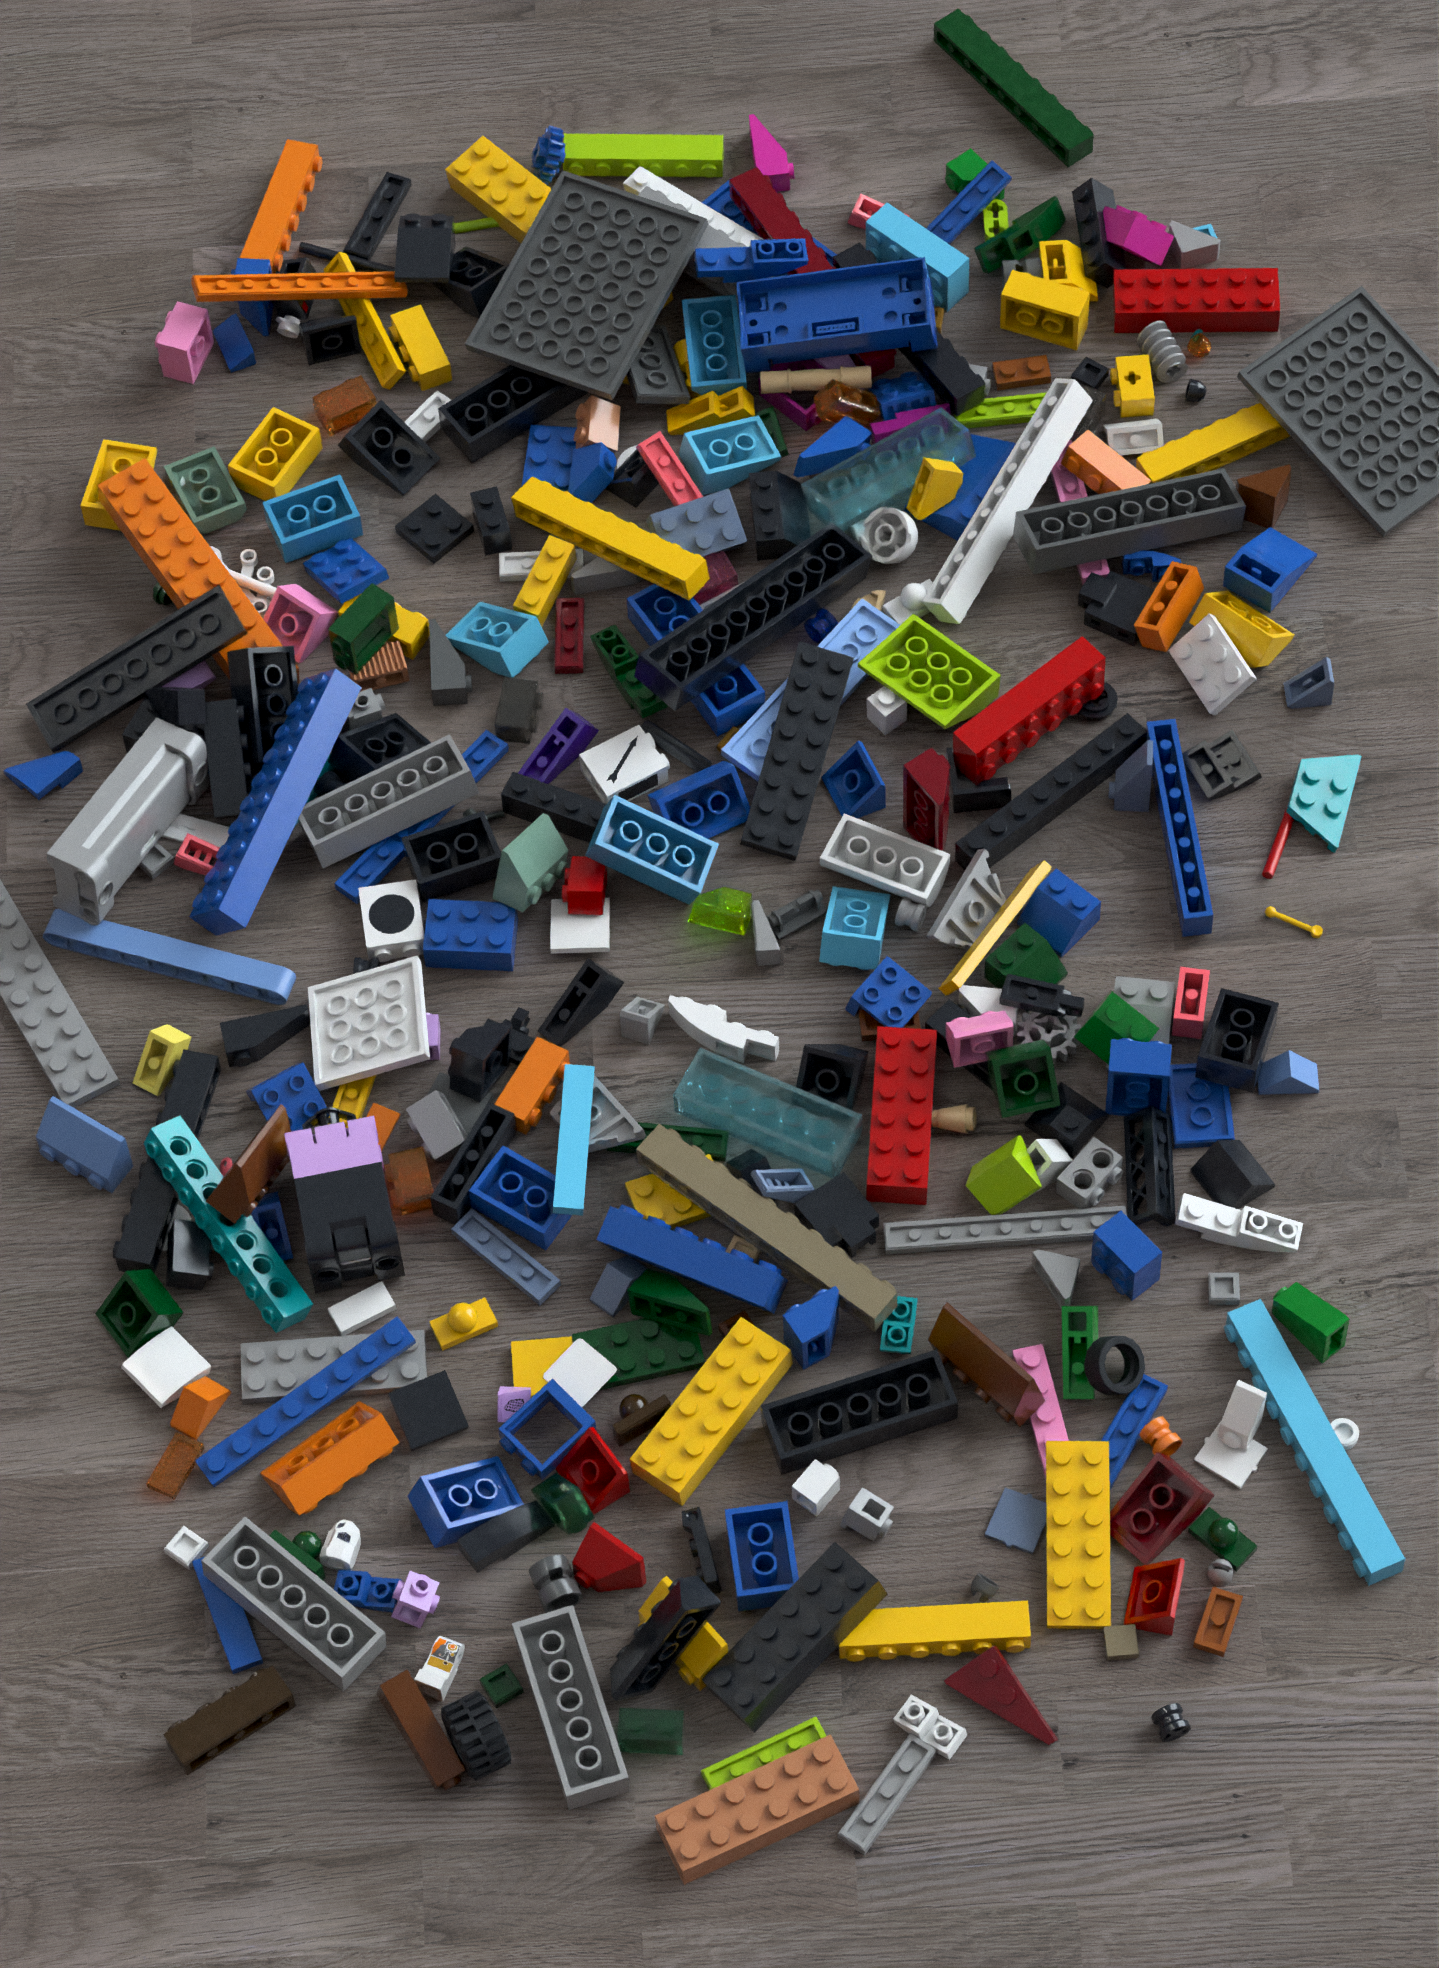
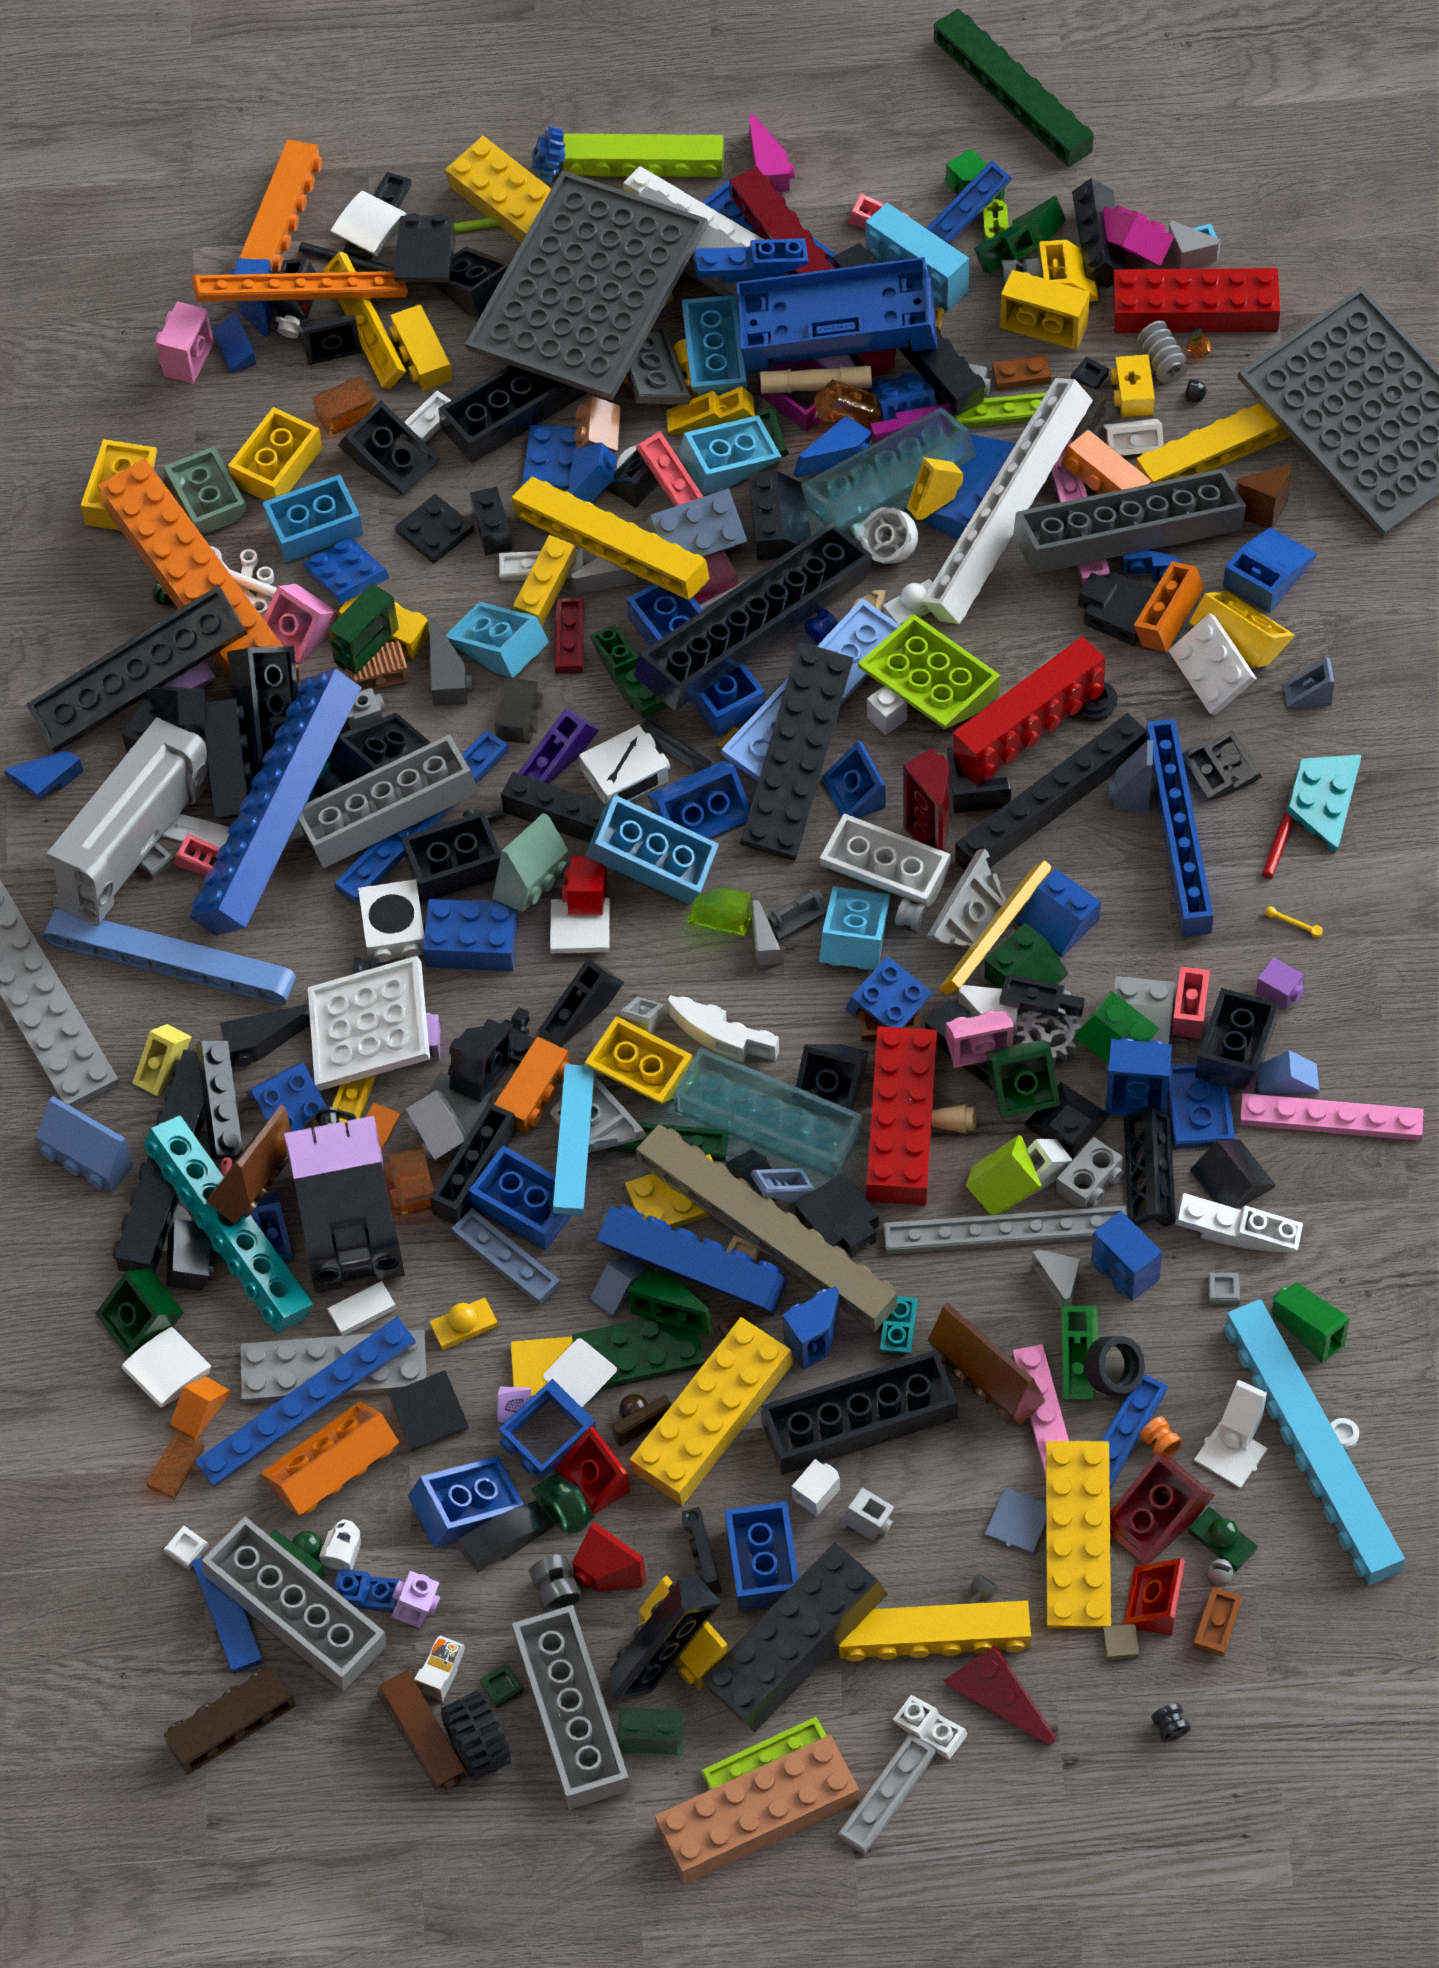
(219, 1099): none -> plate
(368, 222): none -> white slope
(639, 1060): none -> yellow slope
(1280, 983): none -> medium lavender brick
(1331, 1117): none -> bright pink plate

